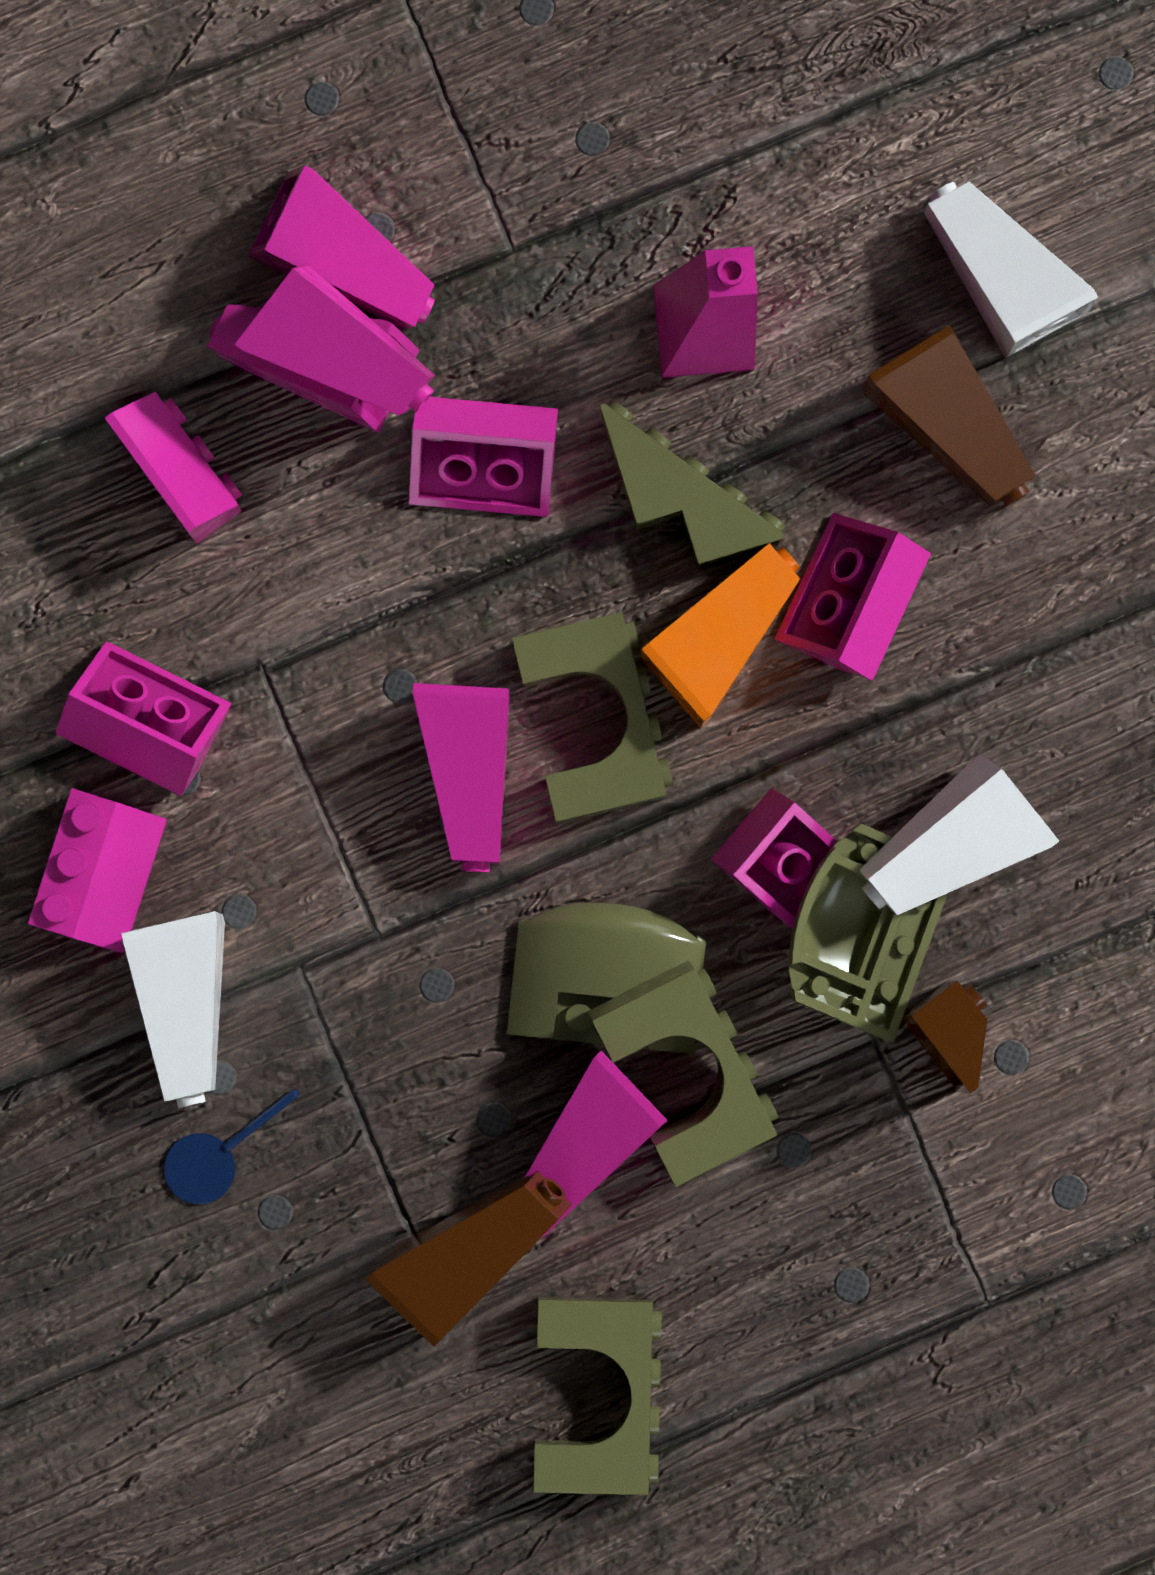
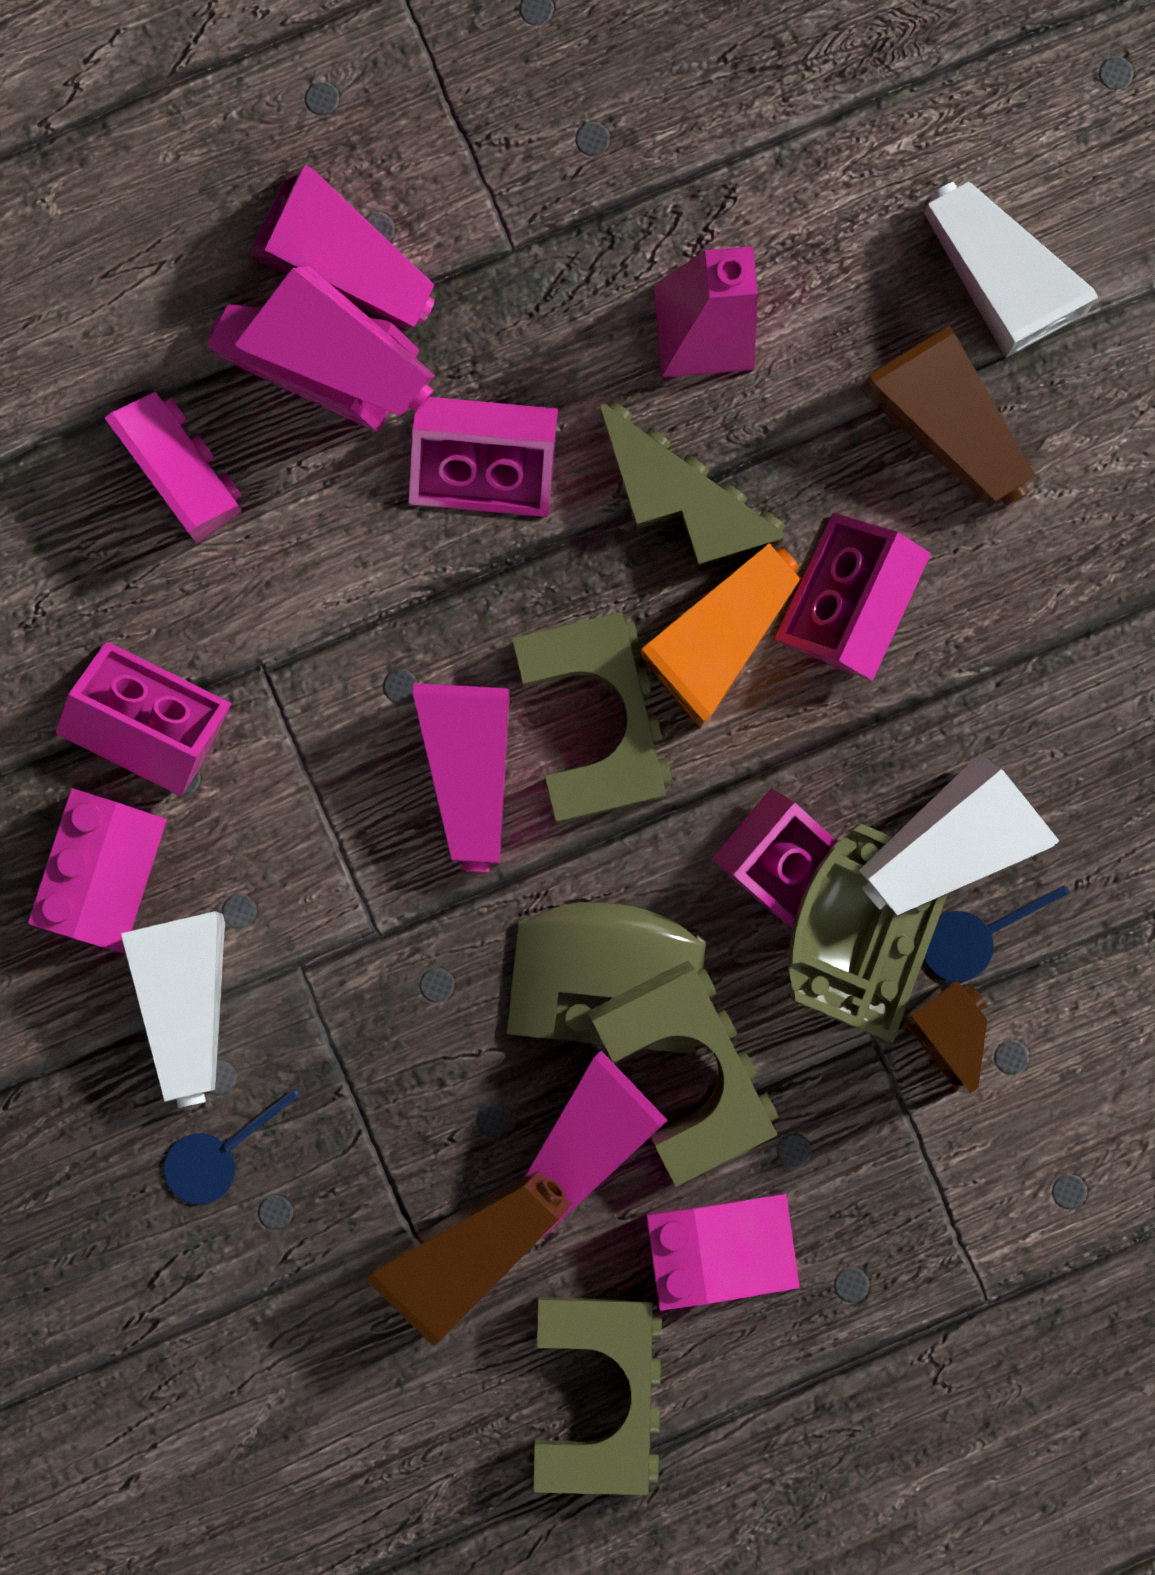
(722, 1251): none -> dark pink slope
(964, 943): none -> dark blue piece

